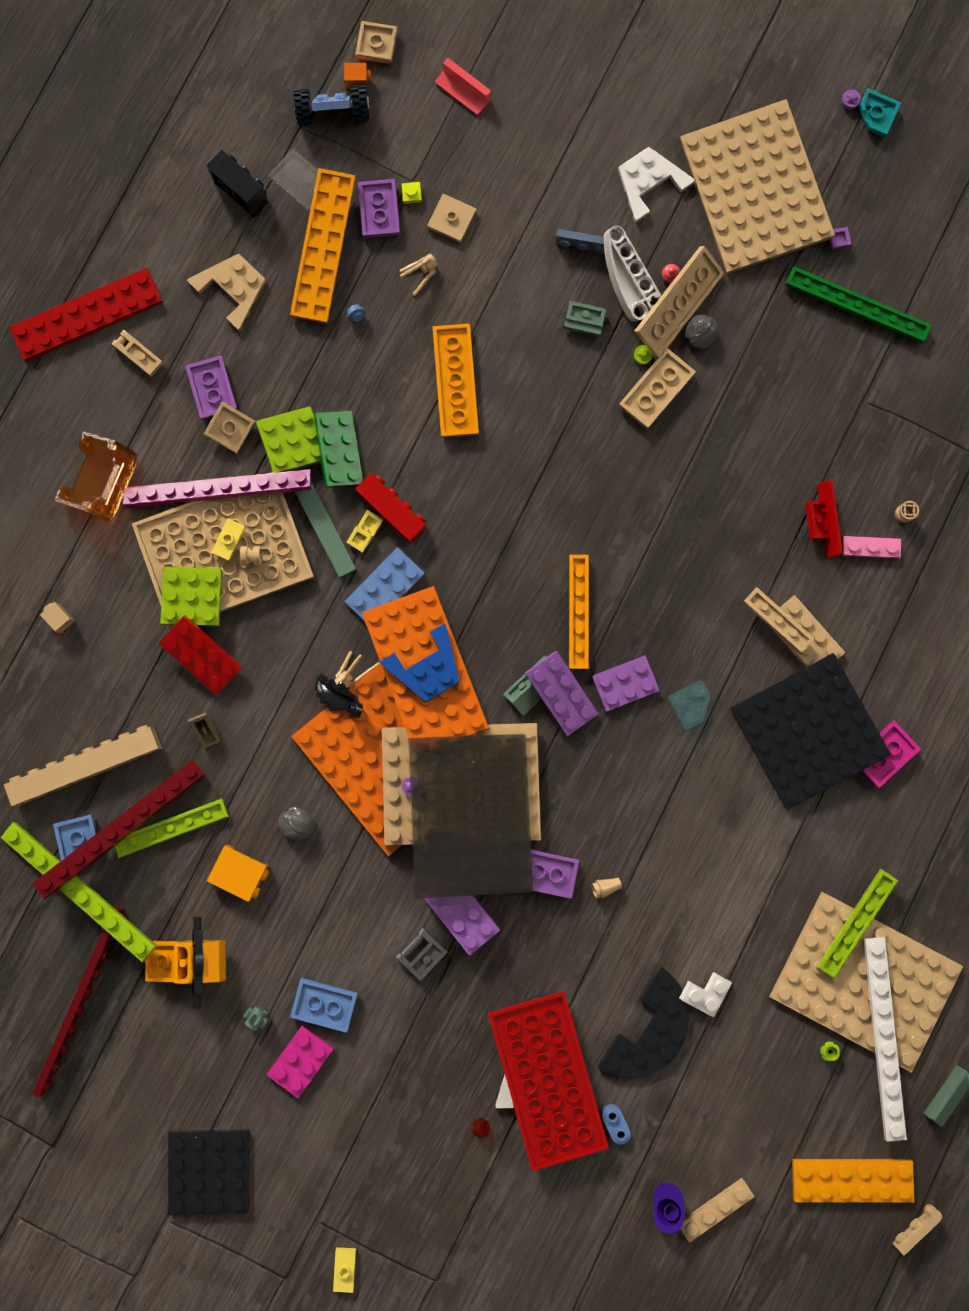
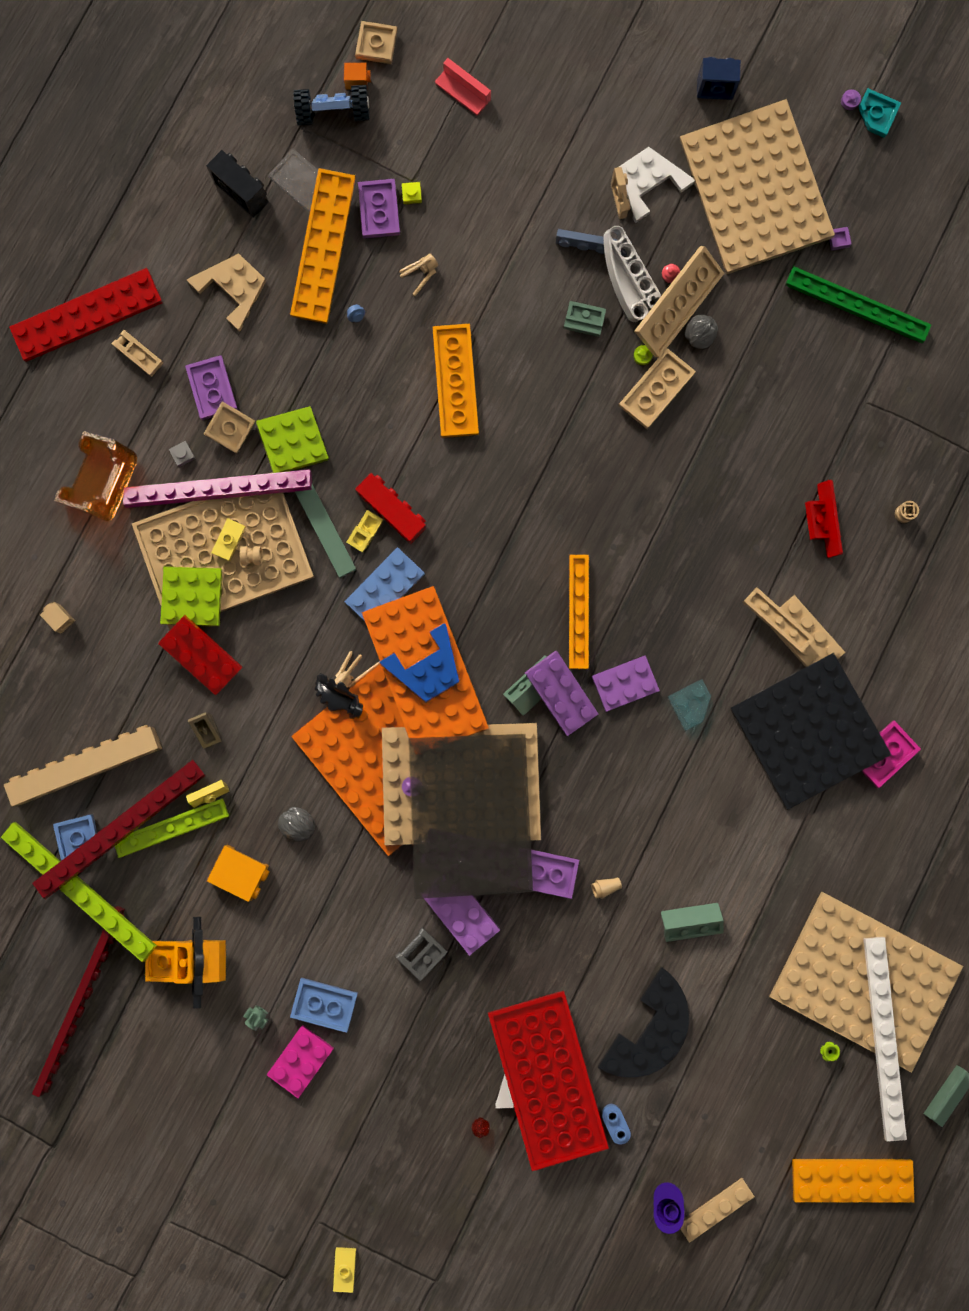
(182, 454): none -> light grey plate
(207, 794): none -> light yellow plate
(208, 1172): black plate -> none
(338, 449): green plate -> none
(451, 218): tan plate -> none
(618, 186): none -> tan plate
(692, 922): none -> sand green panel
(706, 999): white plate -> none
(718, 78): none -> dark blue brick
(857, 923): lime tile -> none
(871, 547): bright pink plate -> none
(918, 1229): tan plate -> none

